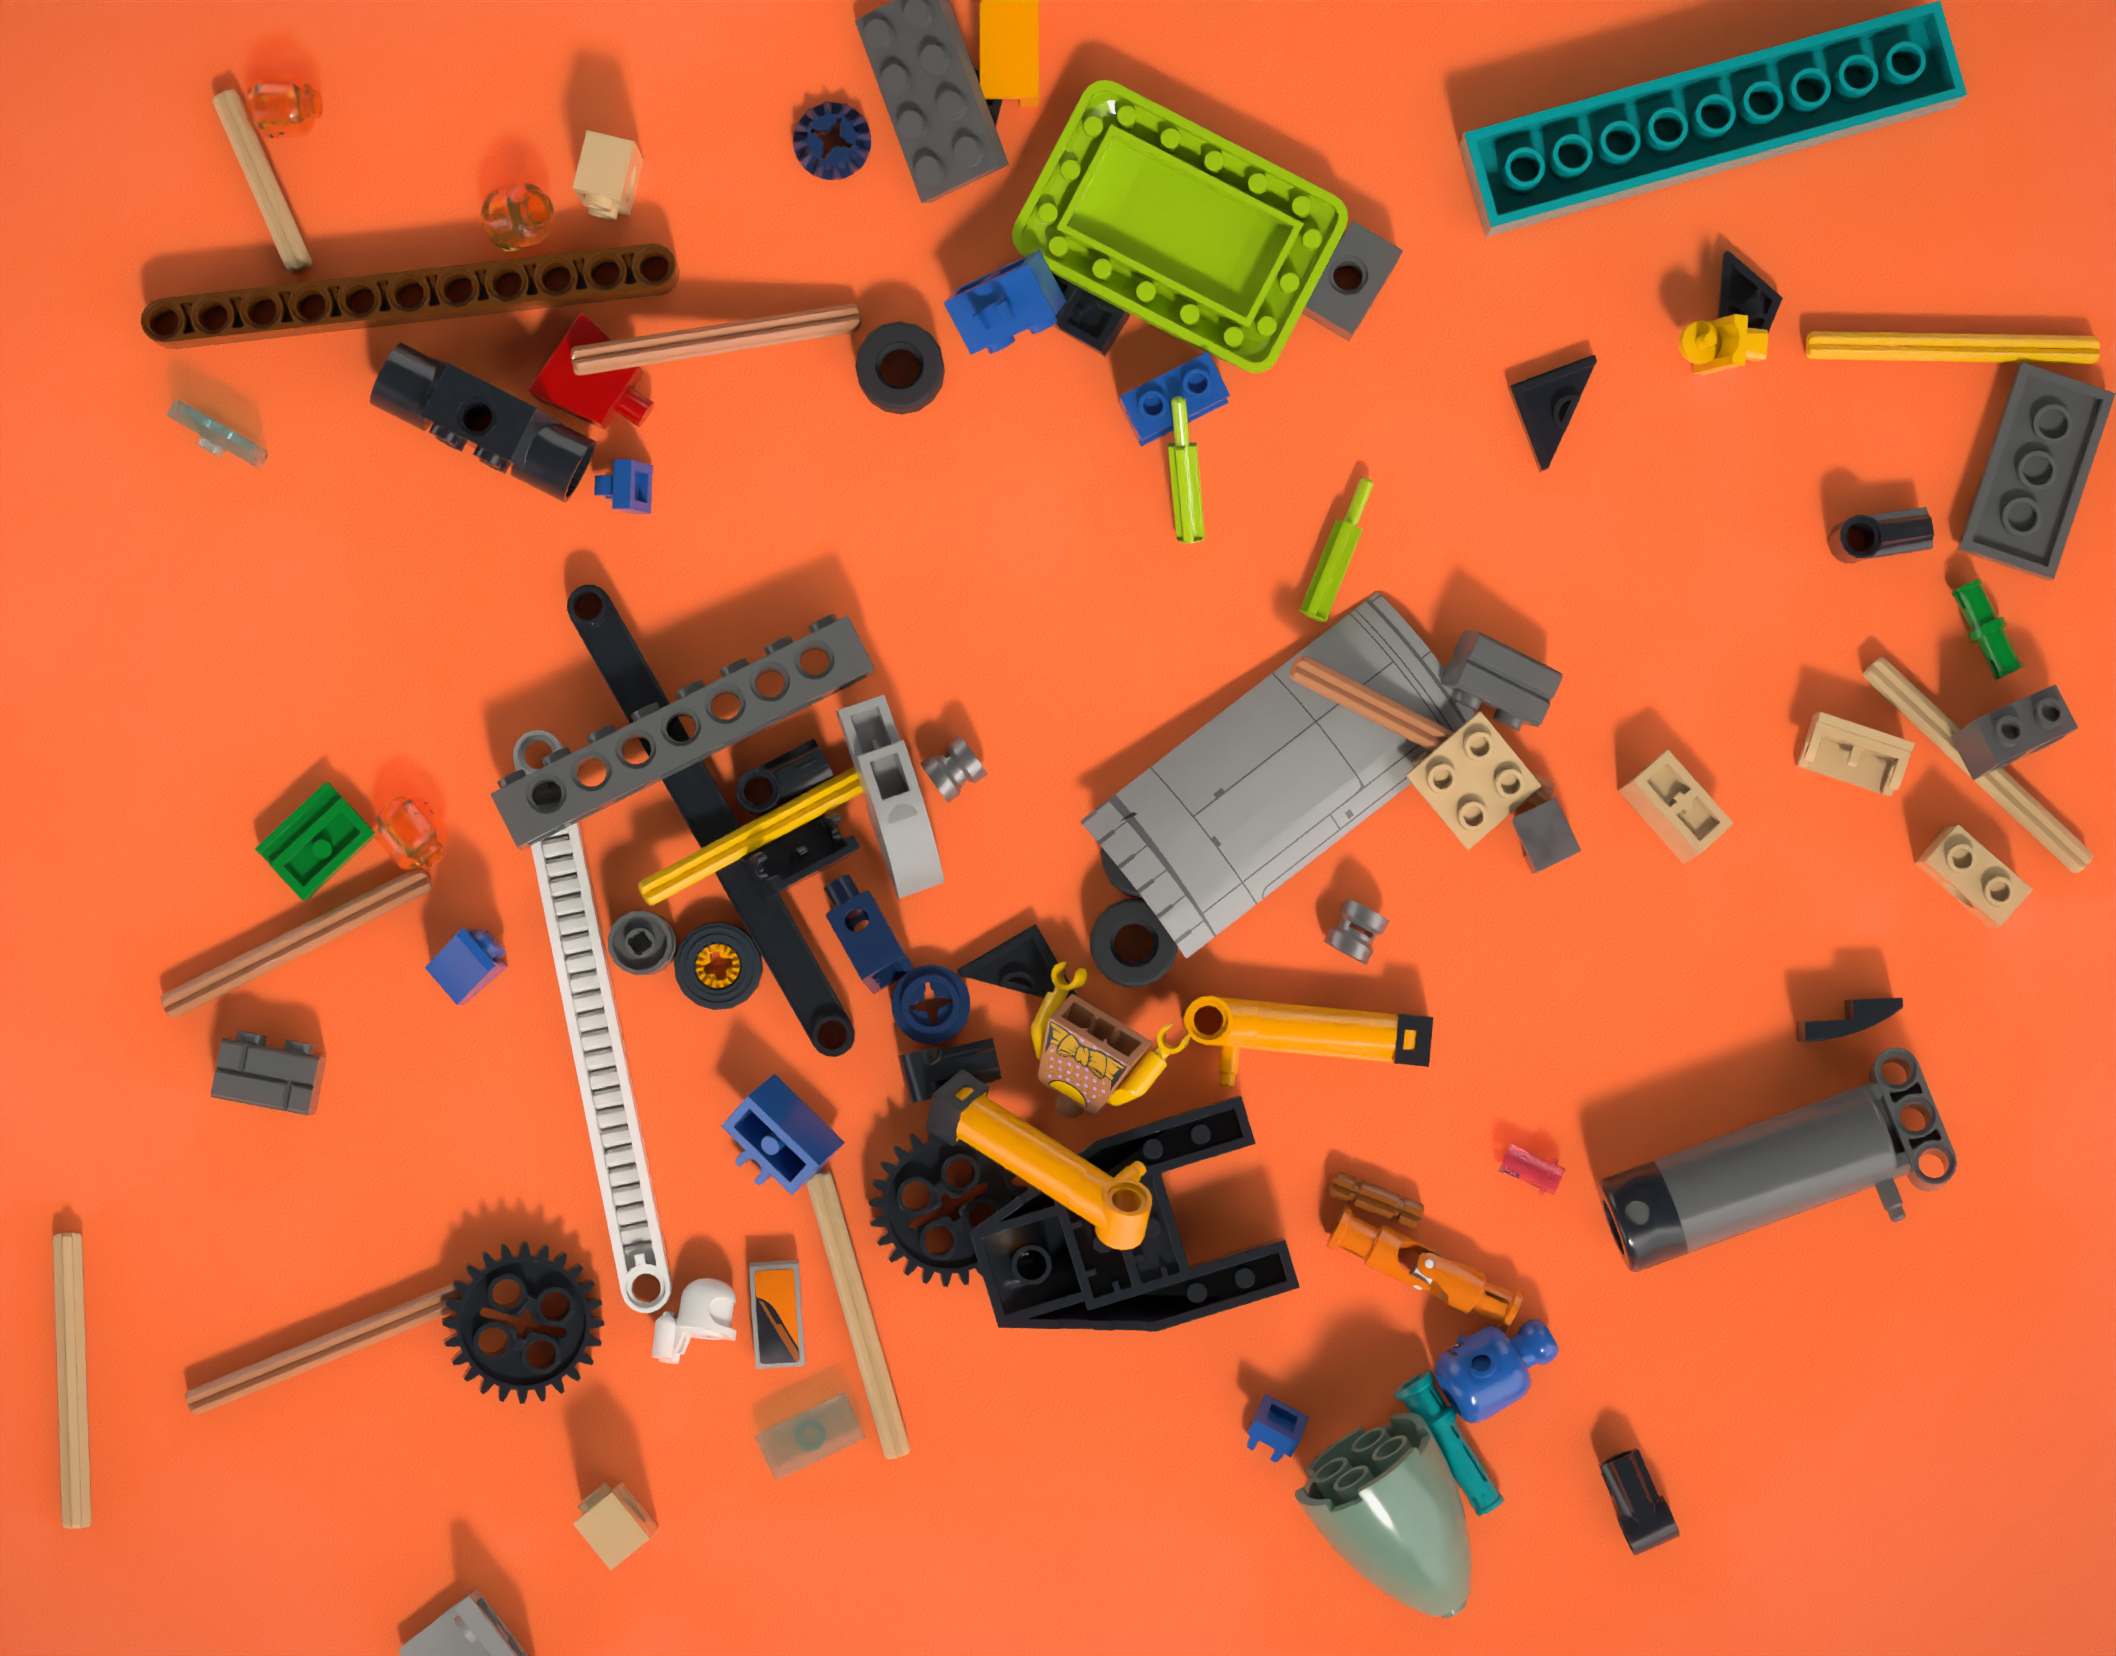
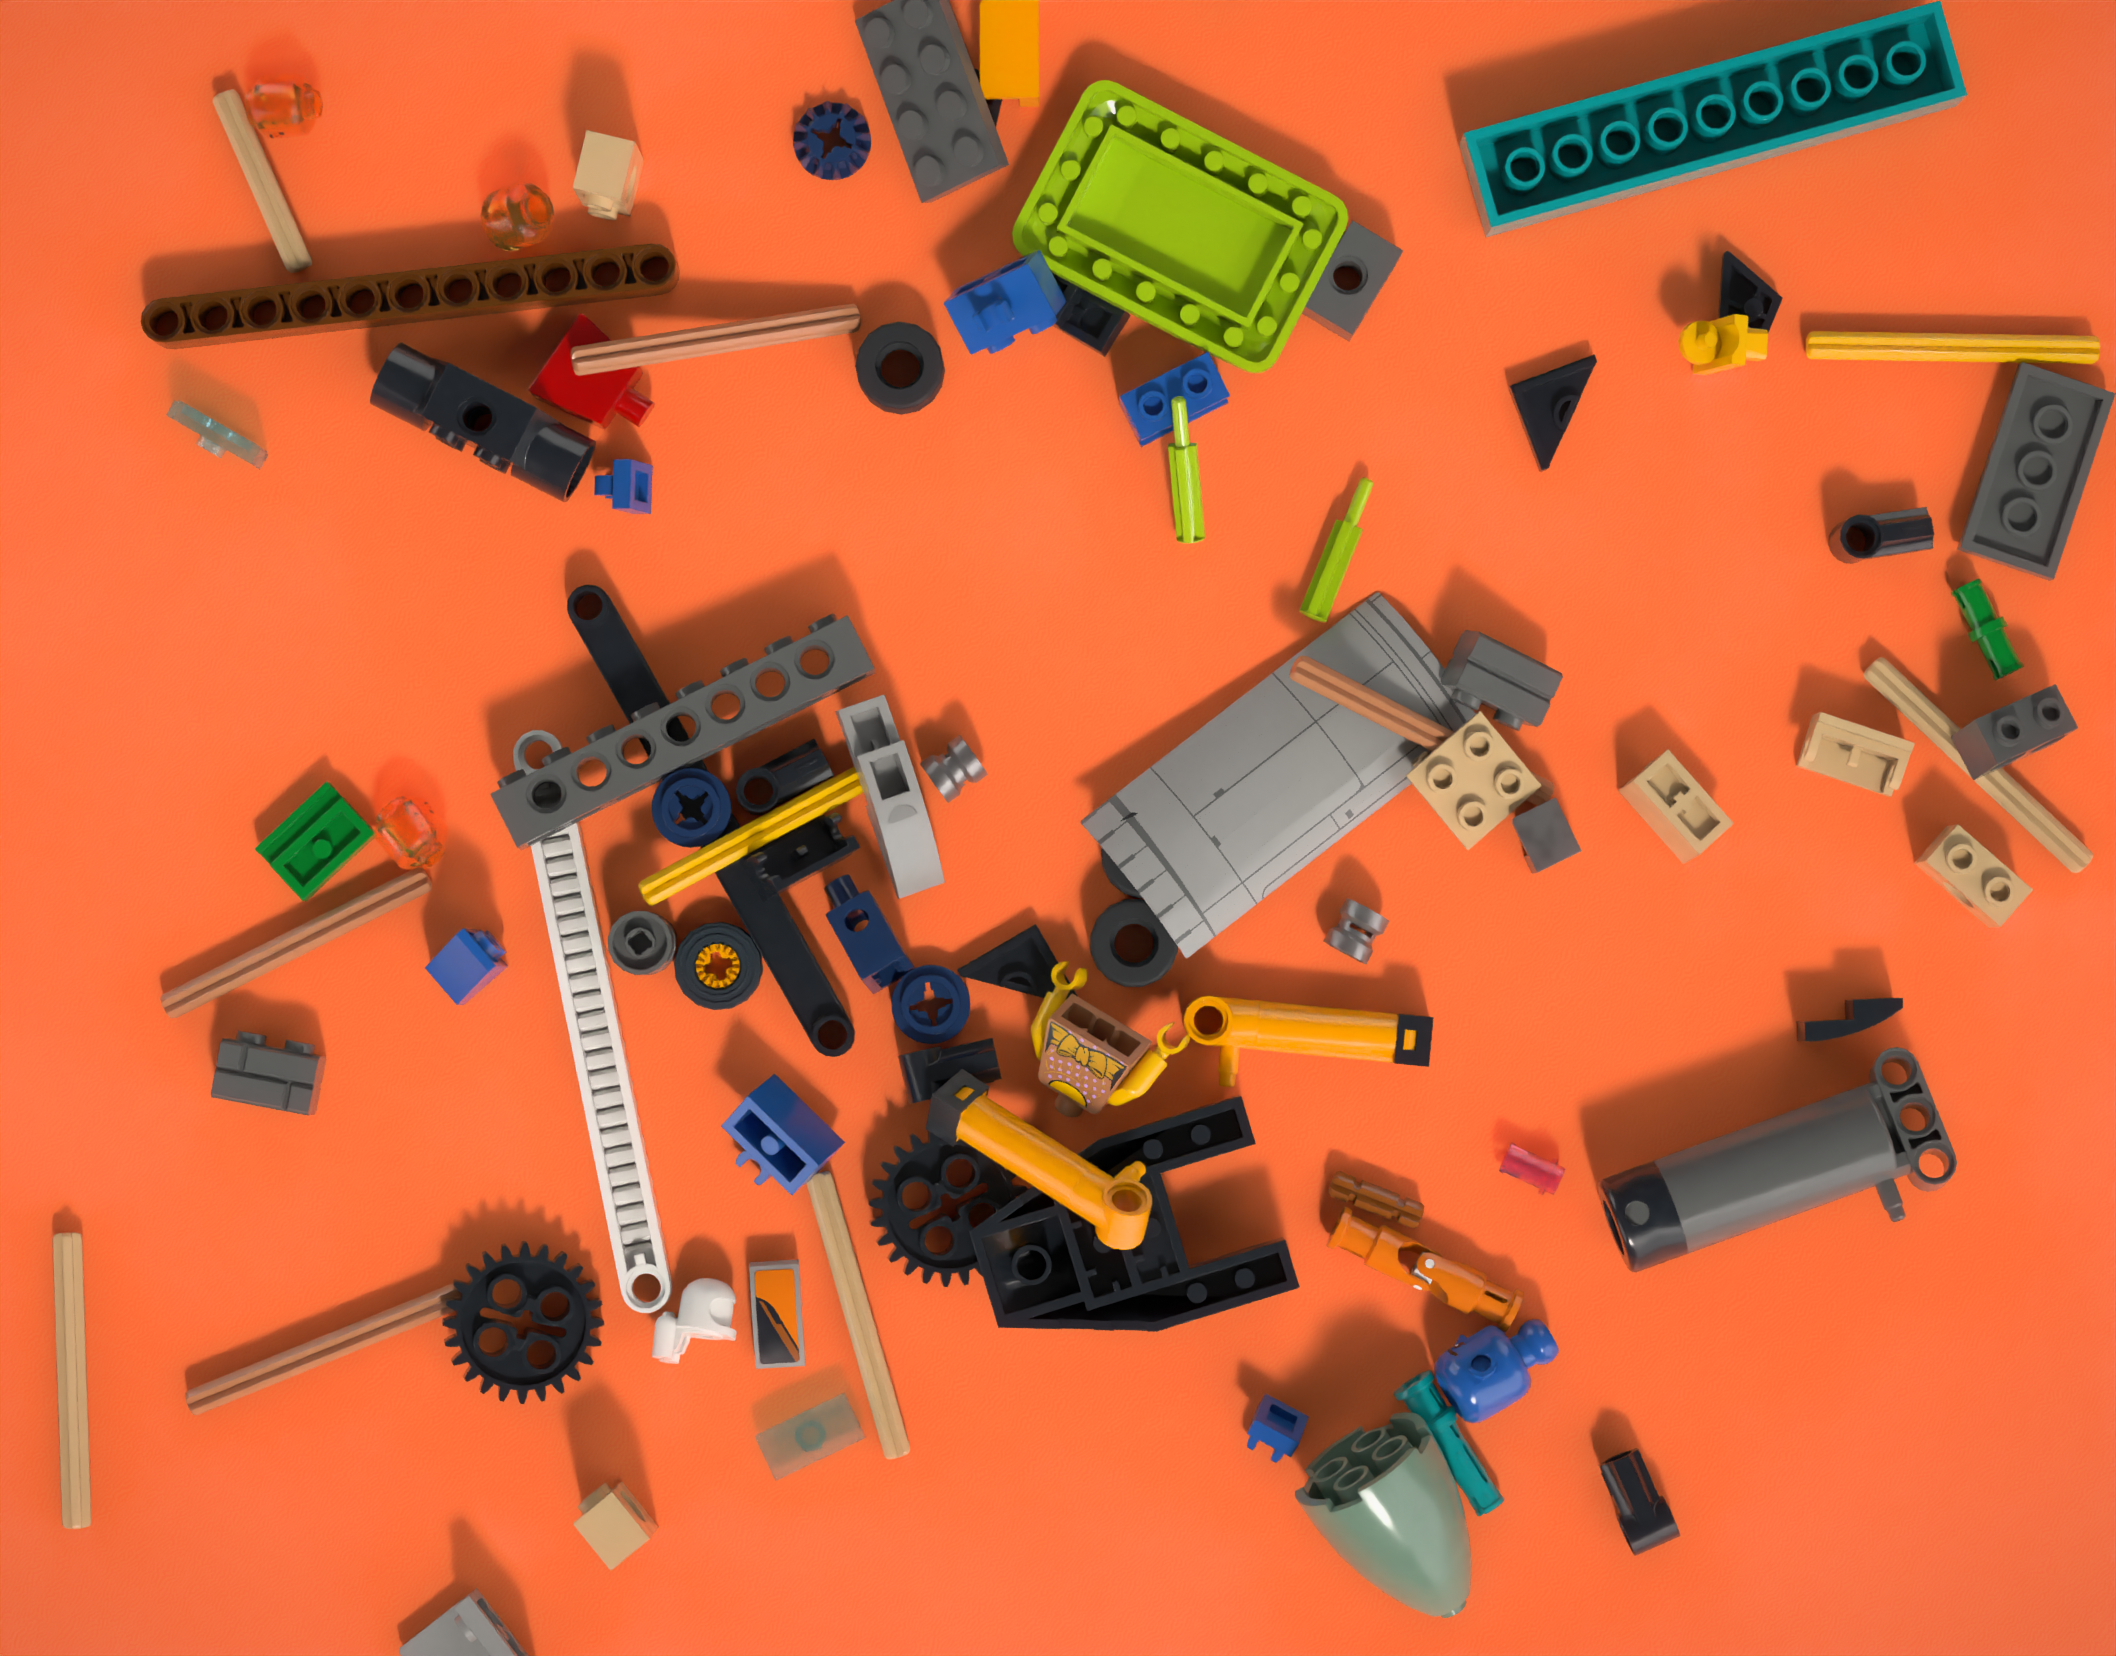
(667, 807): none -> dark blue gear

